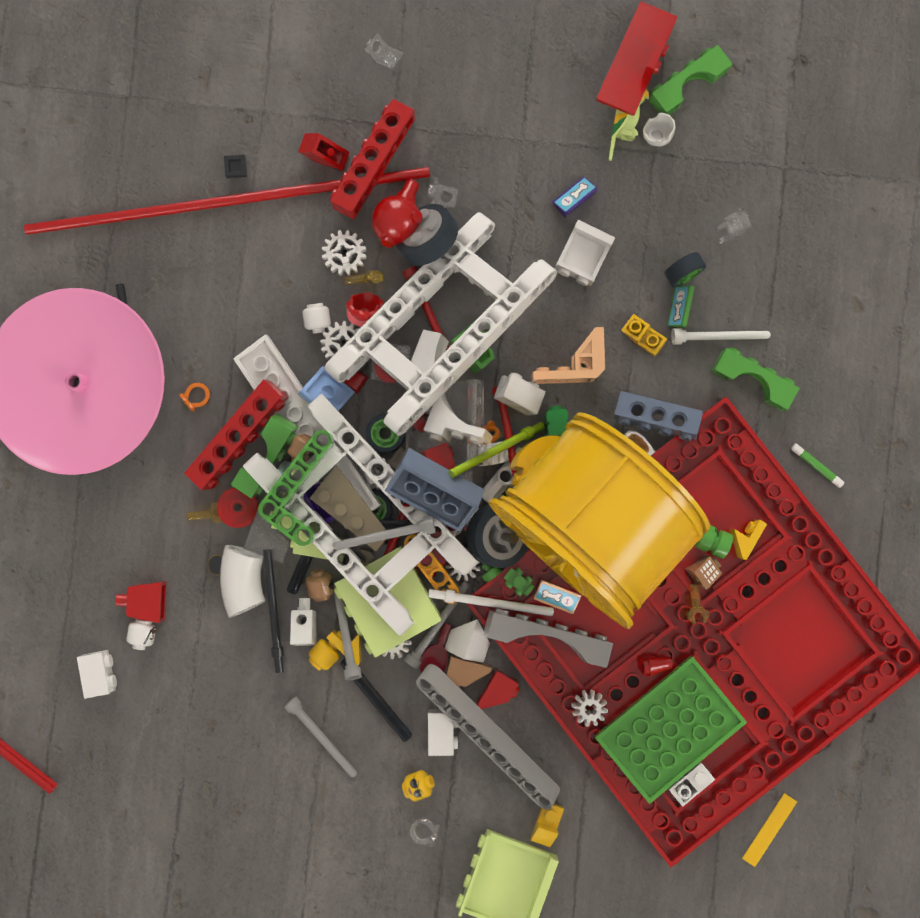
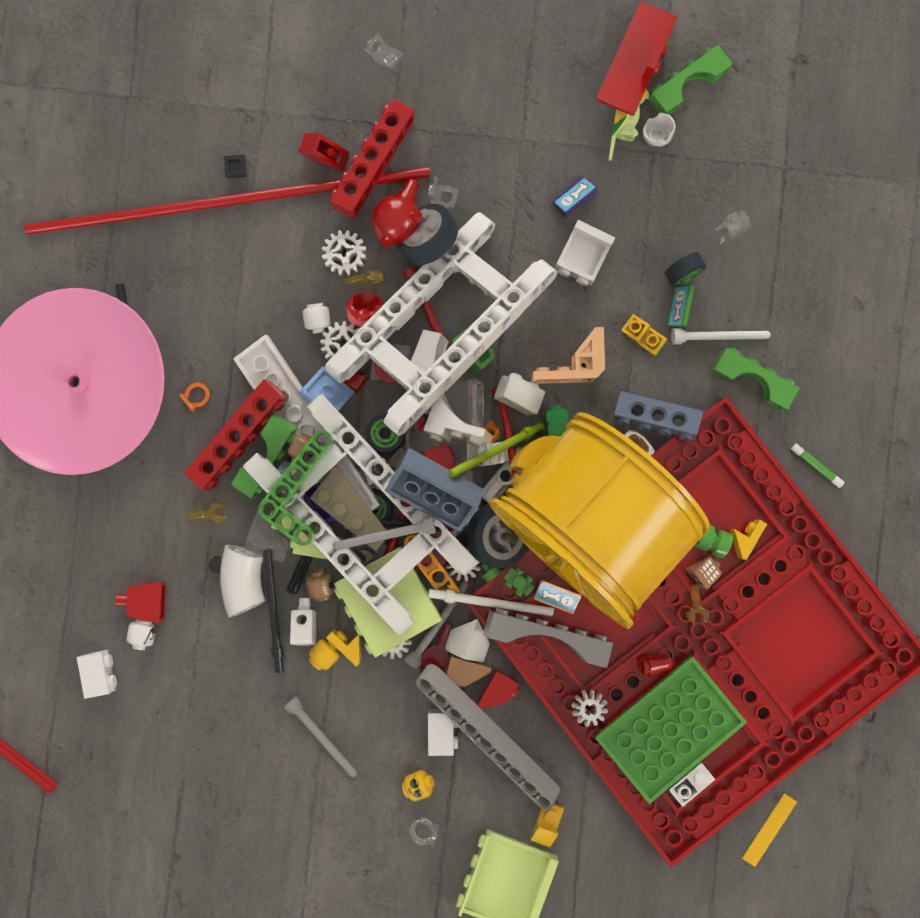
(226, 510): red plate -> none
(351, 670): light grey piece -> none
(381, 705): black axle -> none

